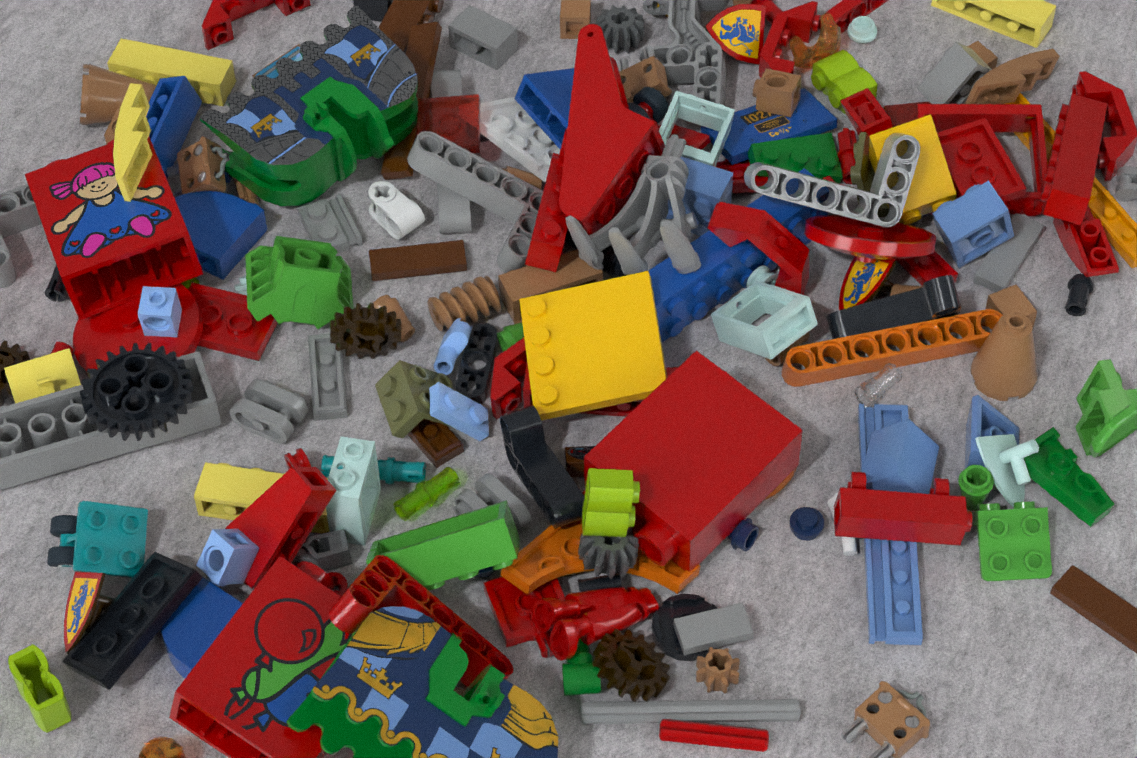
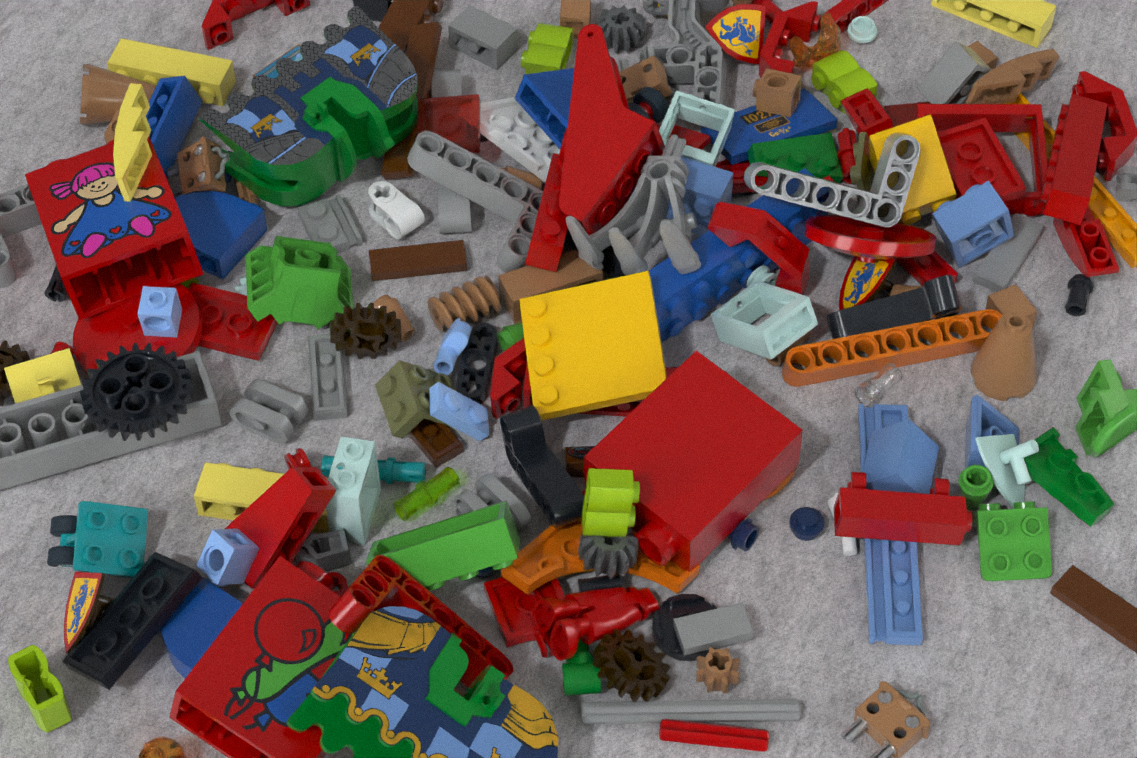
(547, 48): none -> lime brick

